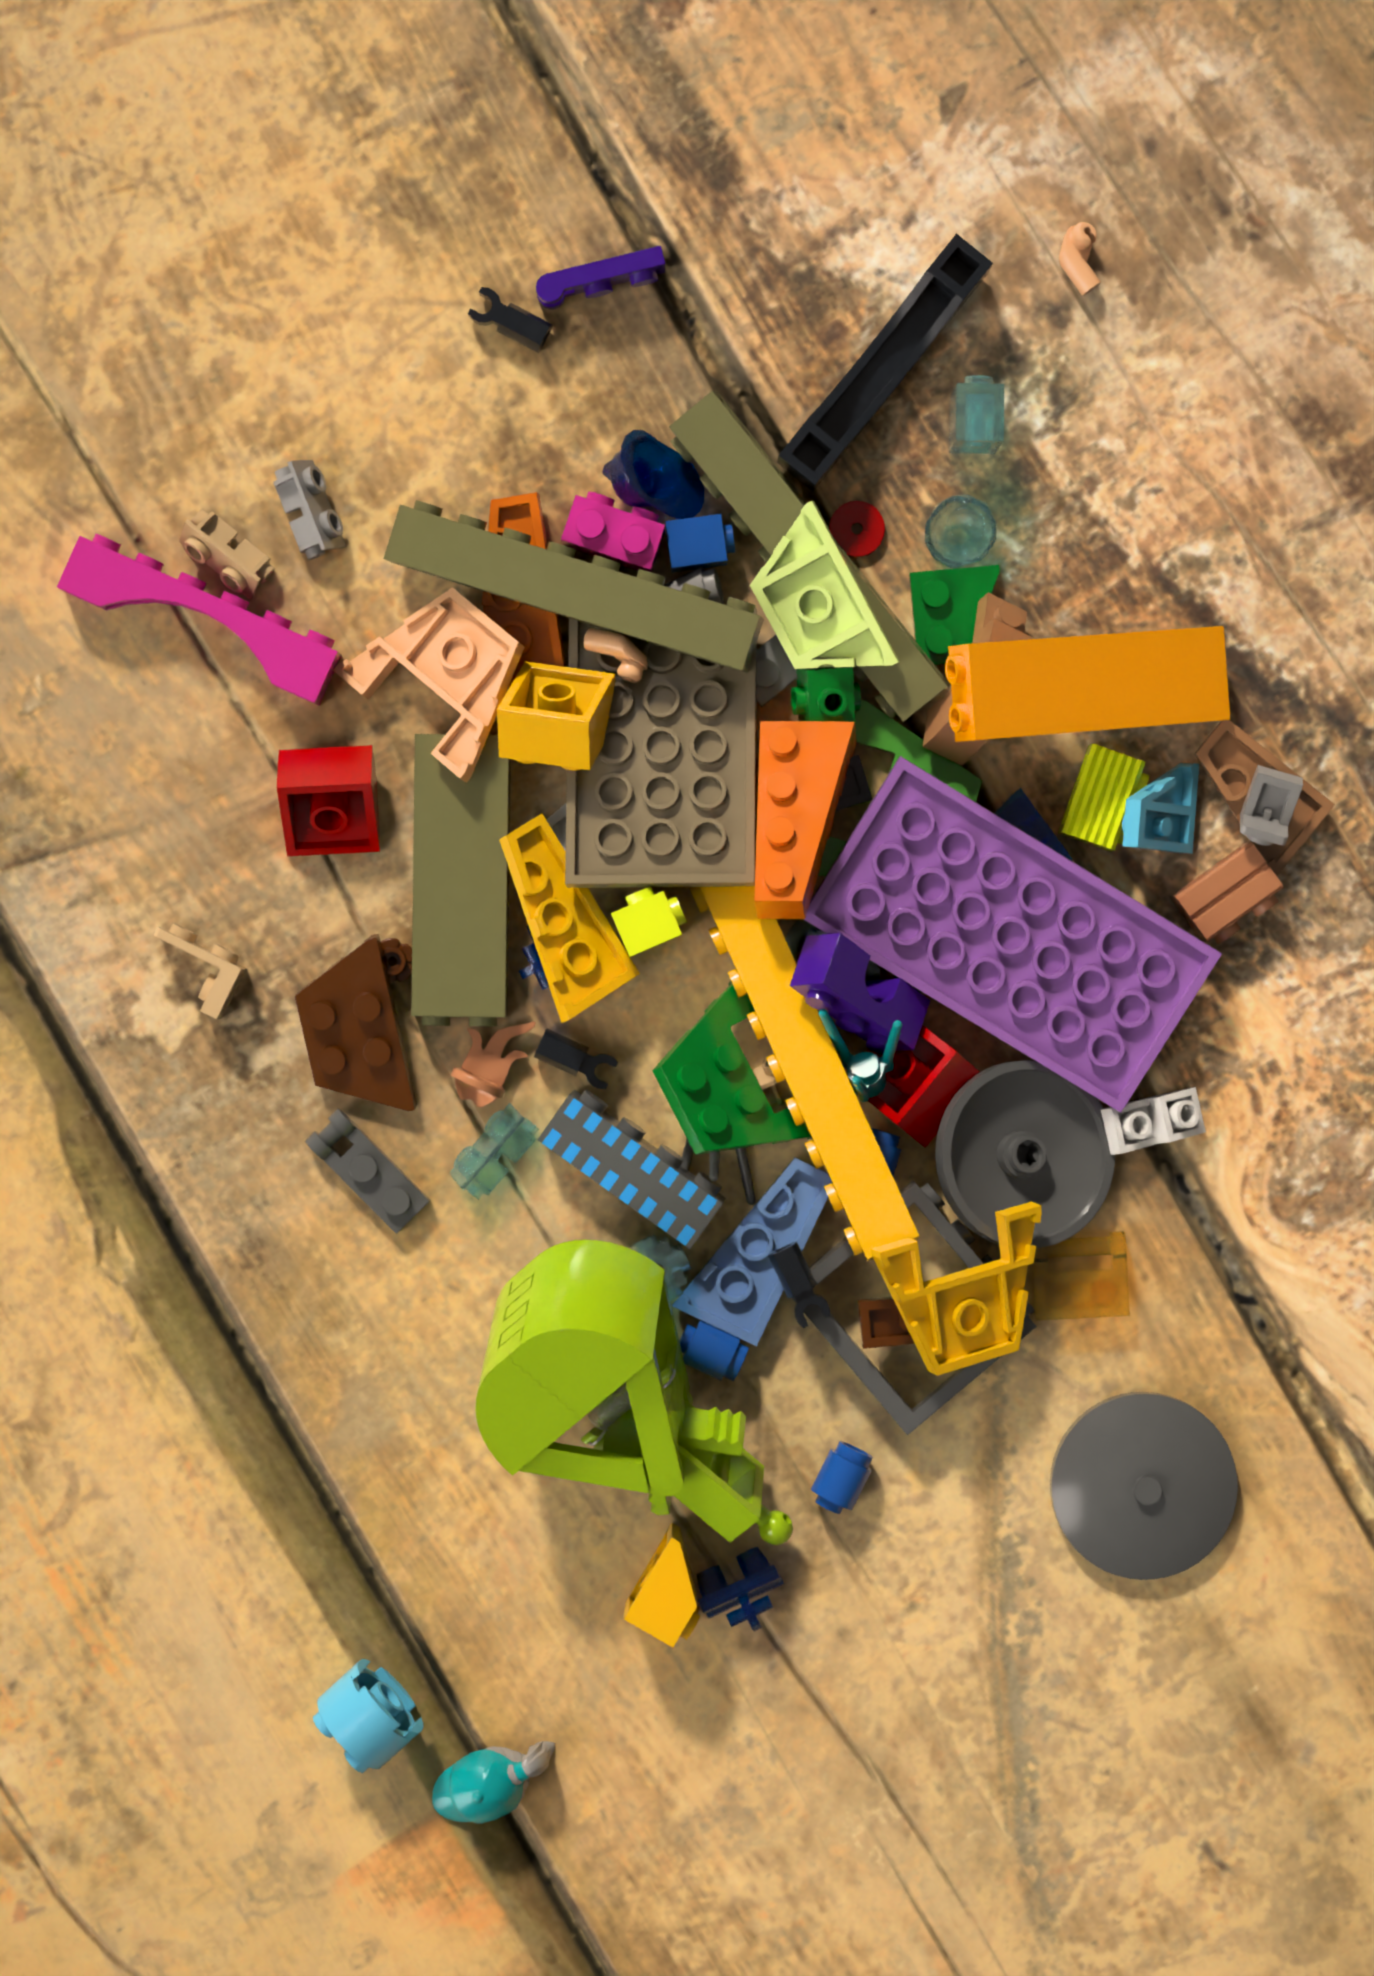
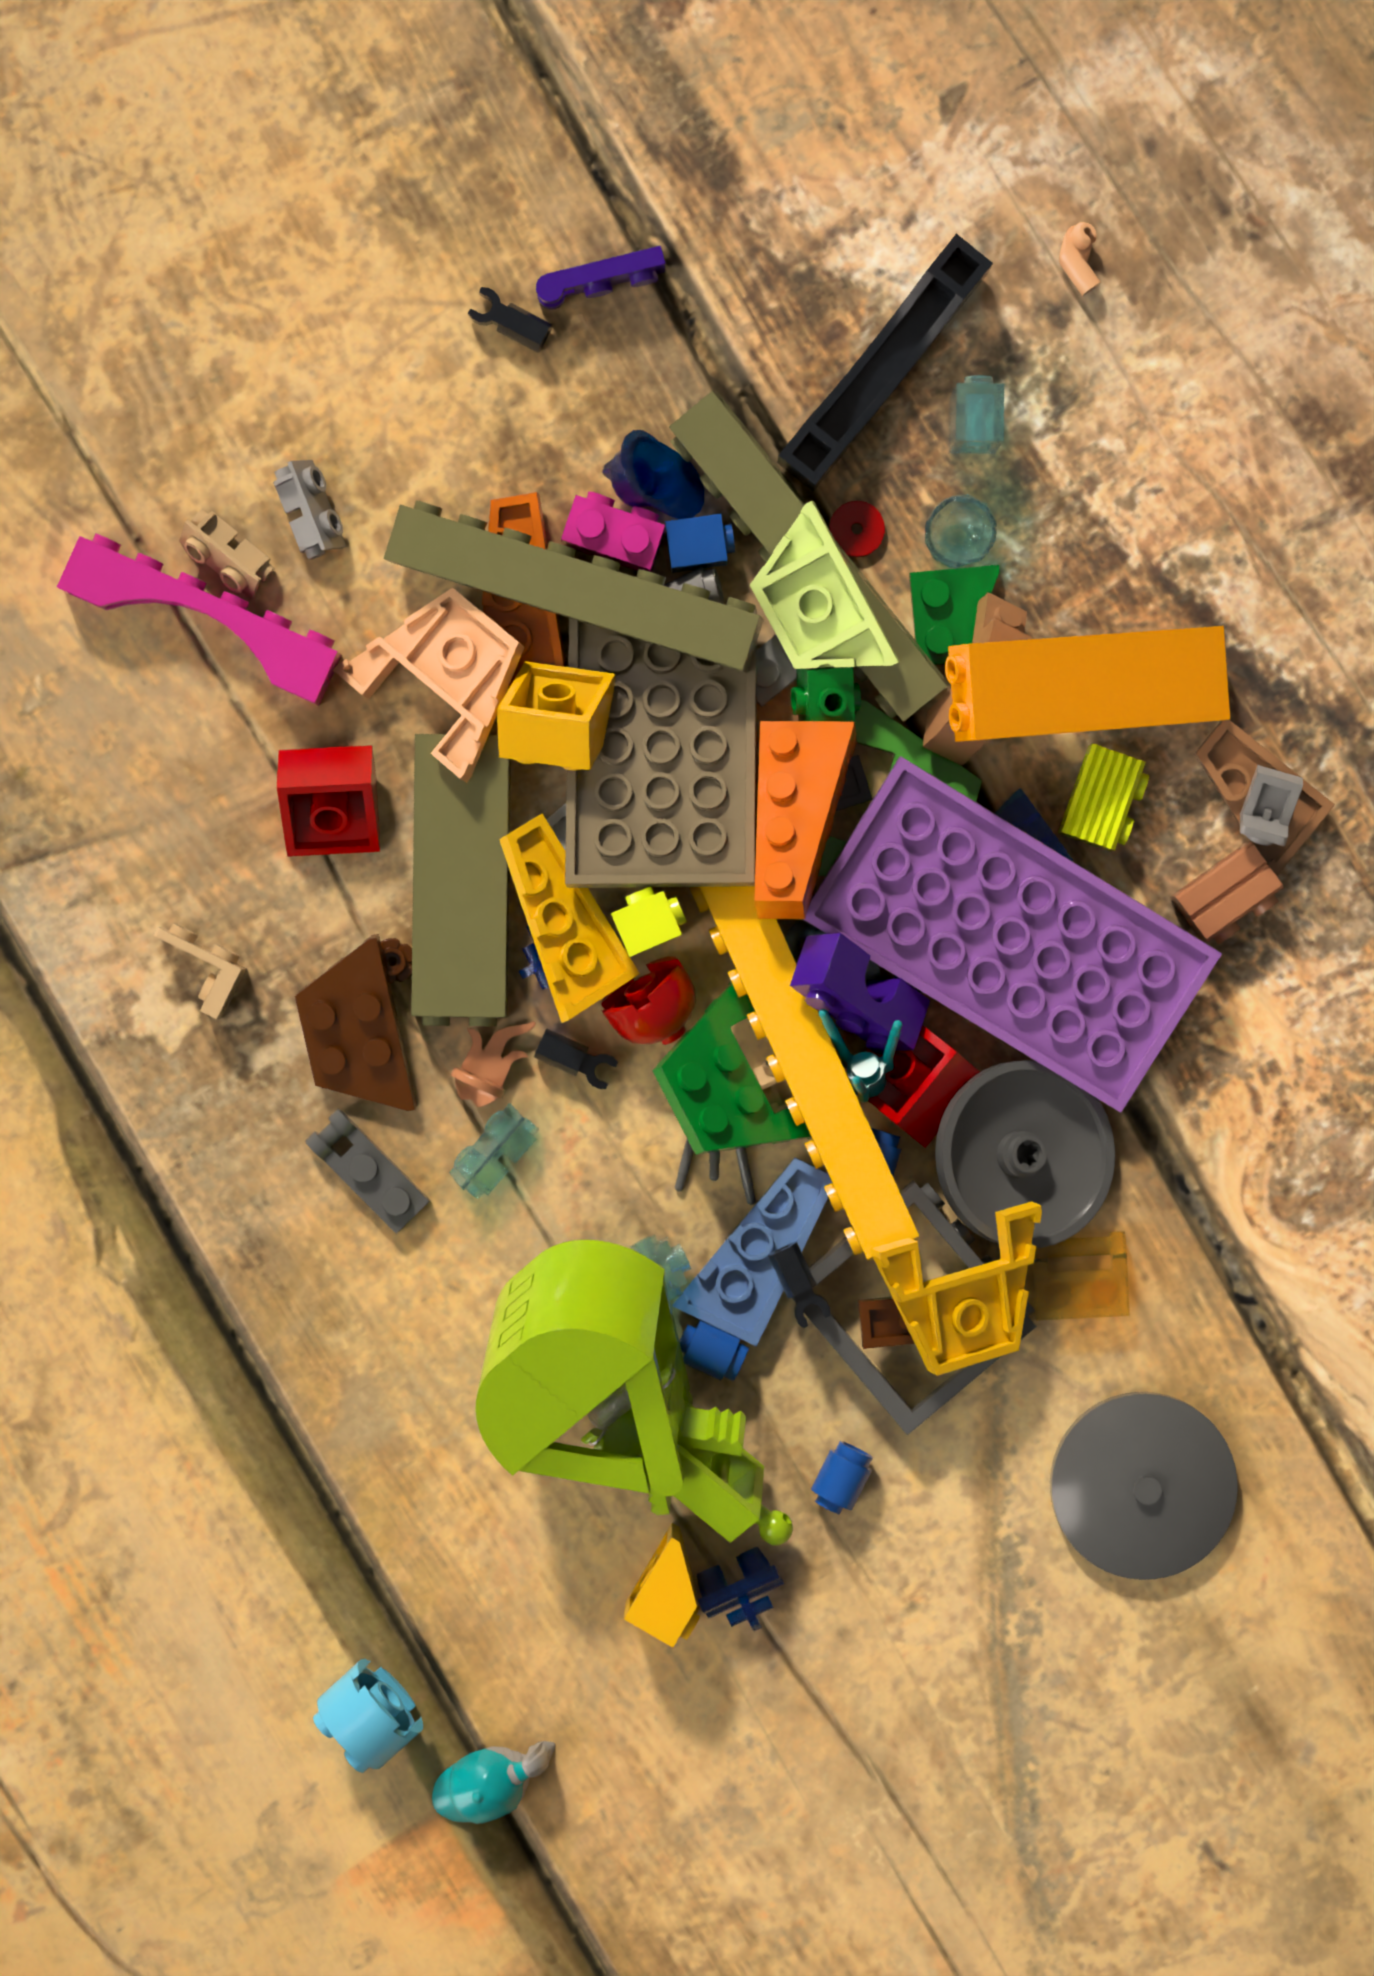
(620, 647): light nougat arm -> none
(632, 1167): dark grey brick -> none
(653, 1005): none -> red cylinder
(1153, 1121): white slope -> none
(1163, 812): medium azure wing -> none

